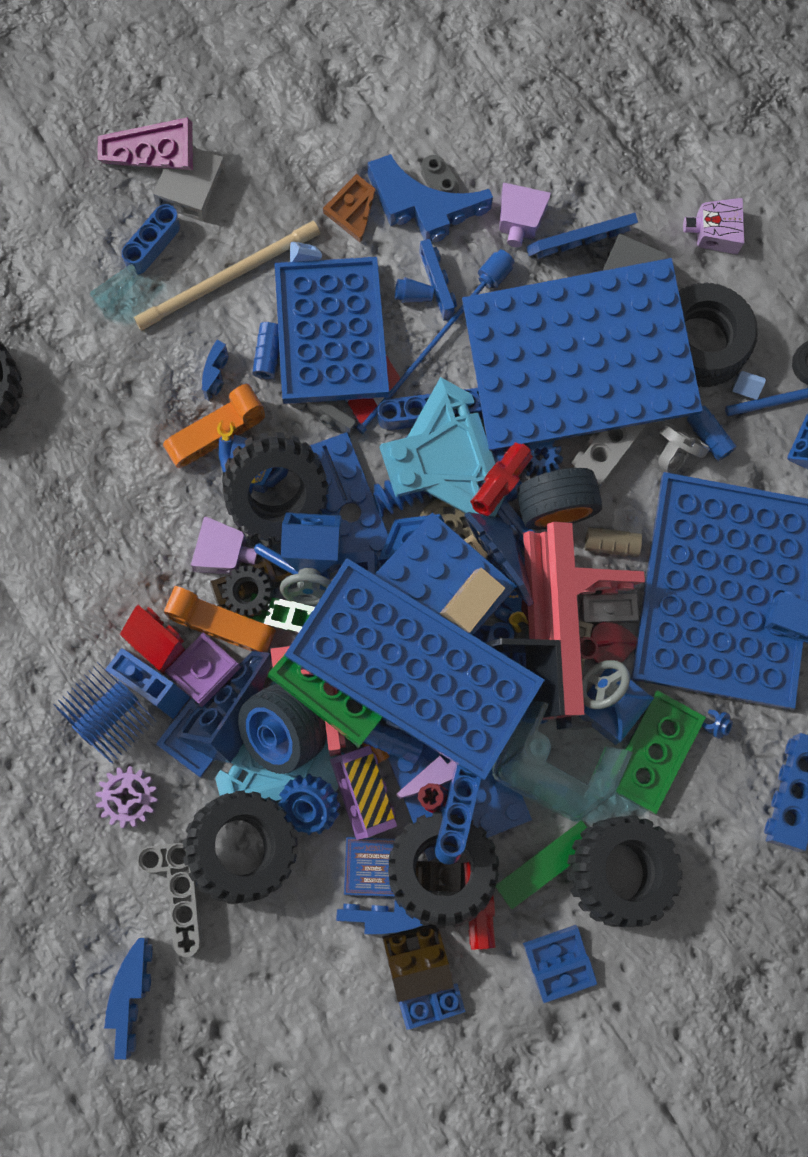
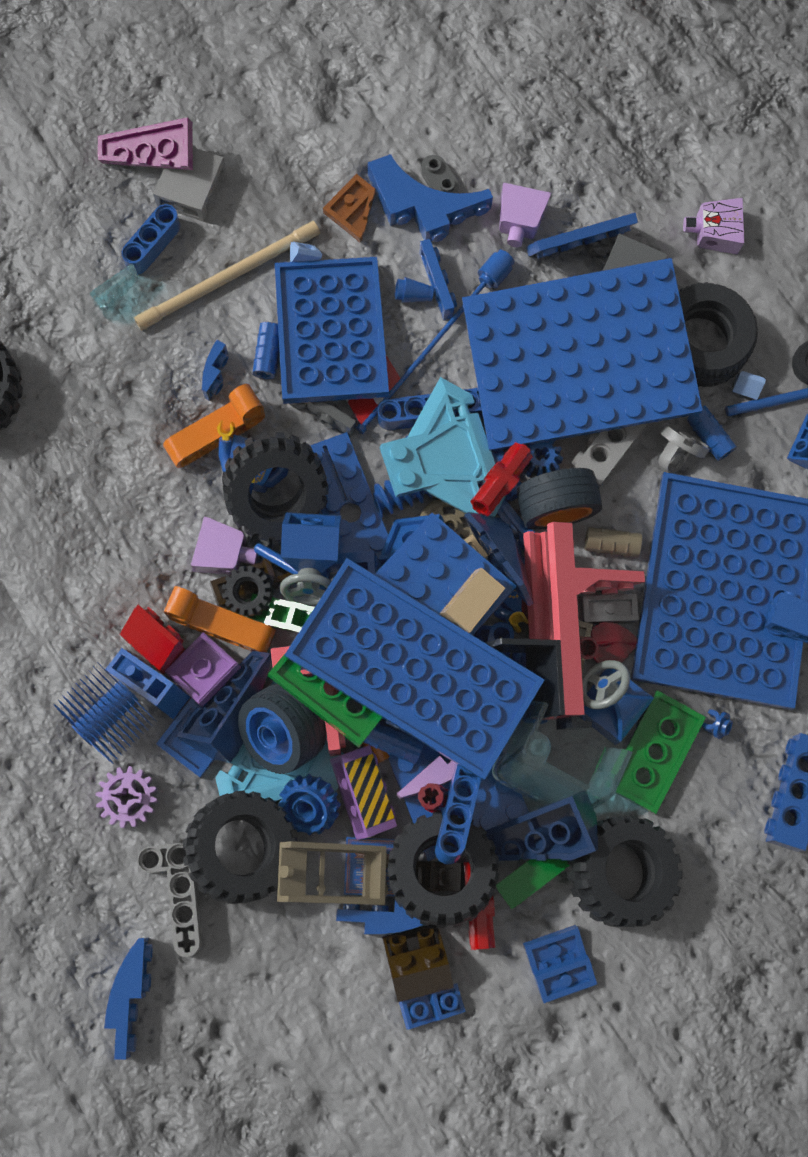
(293, 873): none -> dark tan door
(554, 831): none -> dark blue wedge

